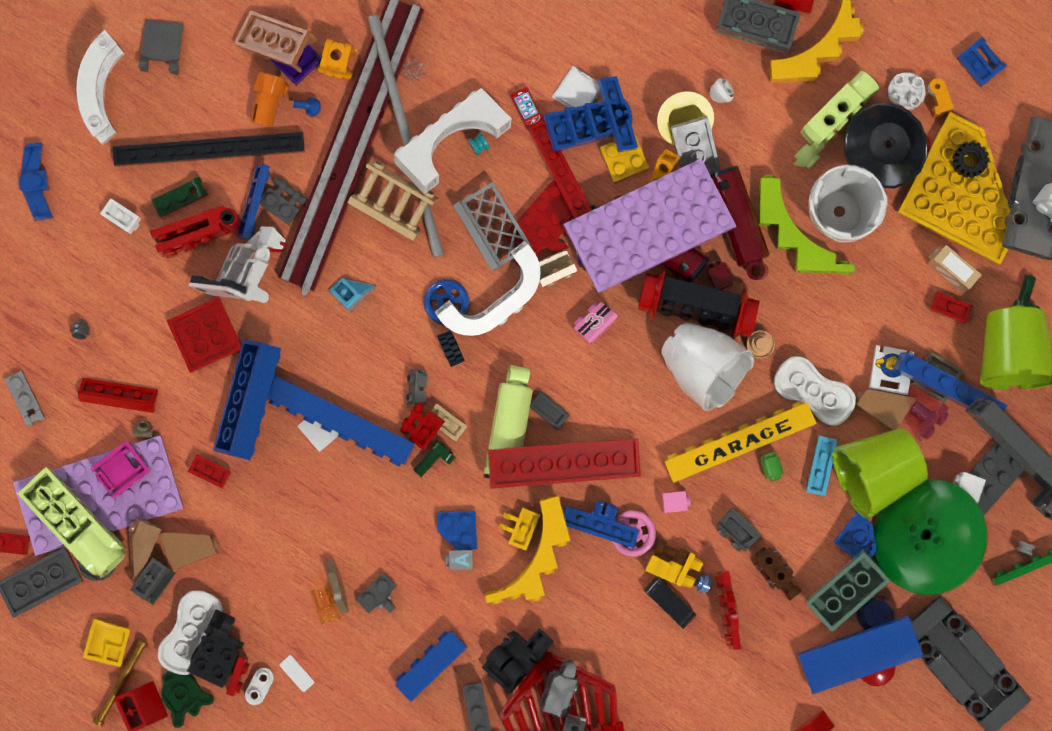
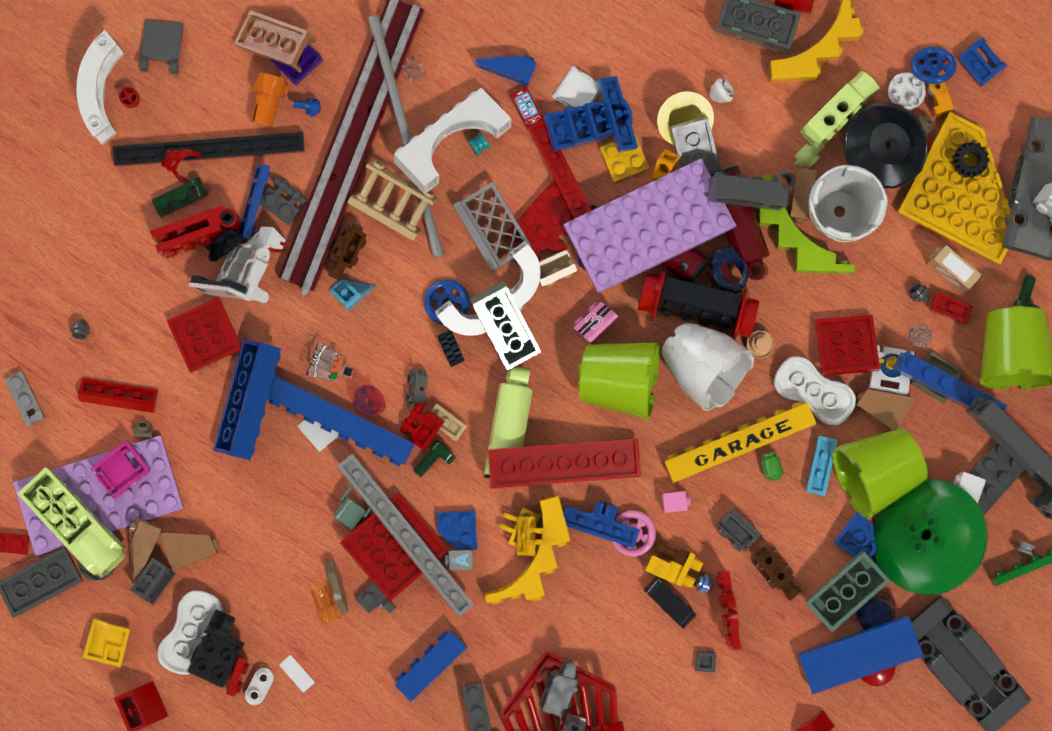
(34, 182): blue plate -> none
(120, 682): pearl gold bar -> none
(121, 216): white plate -> none
(126, 94): none -> red wheel
(175, 157): none -> red helmet
(182, 696): dark green tile -> none
(209, 471): red plate -> none
(223, 244): none -> black hinge
(327, 364): none -> clear torso
(336, 68): light orange piece -> none
(346, 250): none -> reddish brown brick
(349, 512): none -> sand green piece
(368, 401): none -> clear pink piece
(381, 554): none -> red plate
(405, 535): none -> light grey plate
(505, 325): none -> brick
(513, 658): black plate -> none
(514, 68): none -> blue slope
(526, 536): none -> yellow hinge
(549, 410): dark grey tile -> none
(620, 377): none -> lime cone
(705, 661): none -> dark grey tile
(728, 256): none -> dark blue piece
(751, 192): none -> dark grey hinge
(800, 195): none -> medium nougat slope
(847, 345): none -> red plate
(919, 293): none -> dark grey plate
(920, 335): none -> clear gear
(926, 122): none -> dark tan plate
(929, 419): clear pink plate -> none
(933, 70): none -> blue plate

